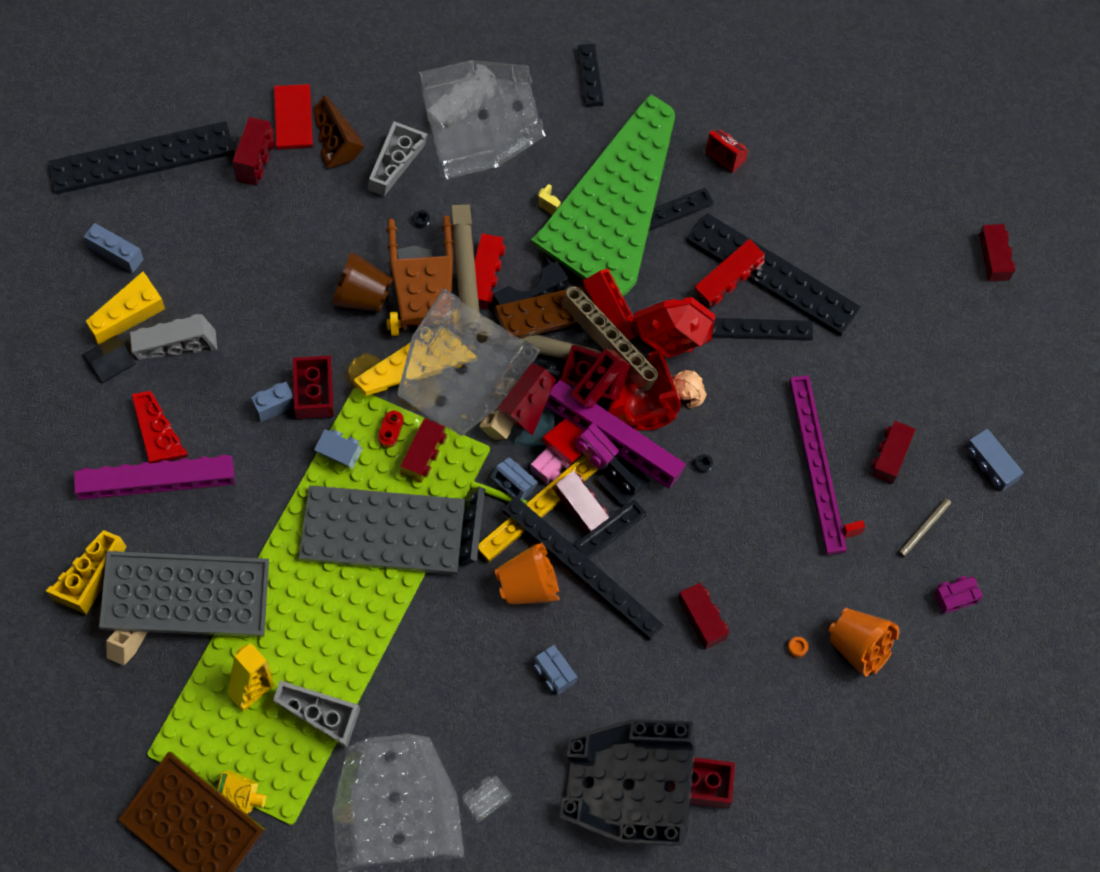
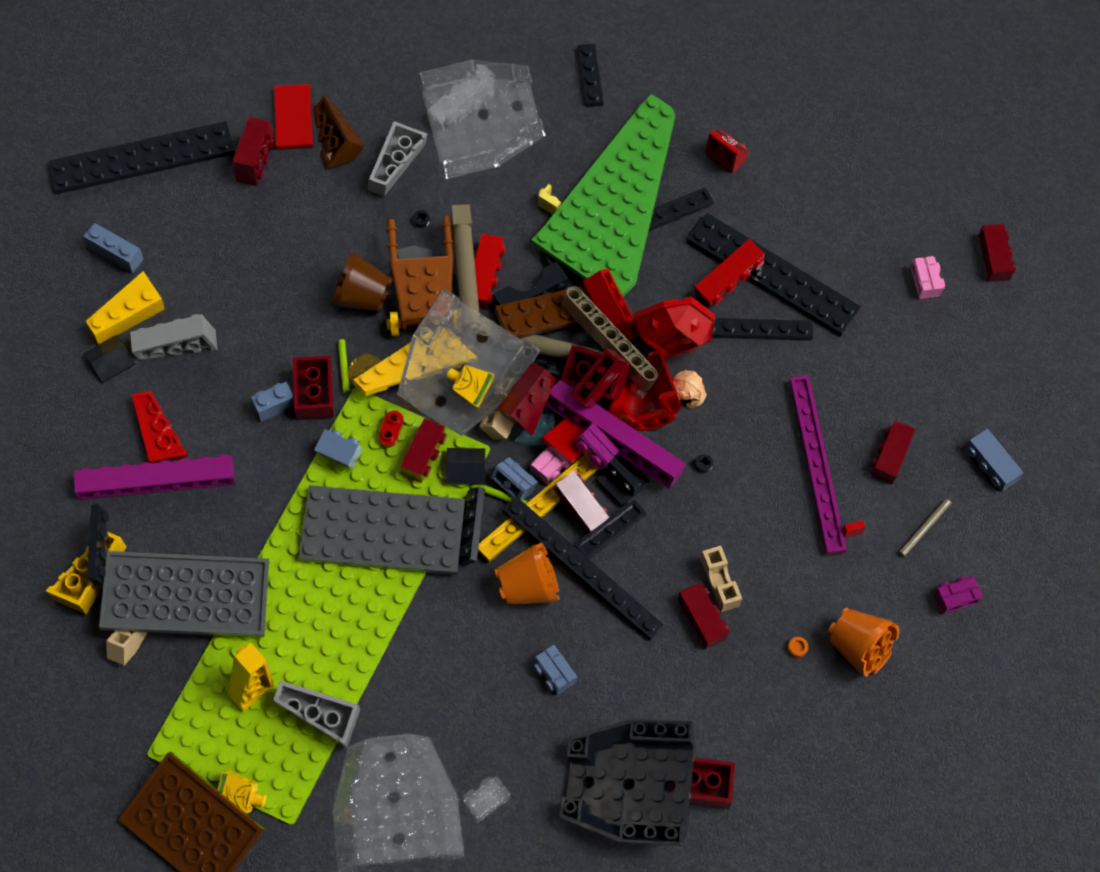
(97, 543): none -> black plate
(343, 366): none -> lime piece
(465, 466): none -> black slope
(471, 384): none -> yellow torso
(723, 588): none -> tan arch
(927, 277): none -> bright pink brick

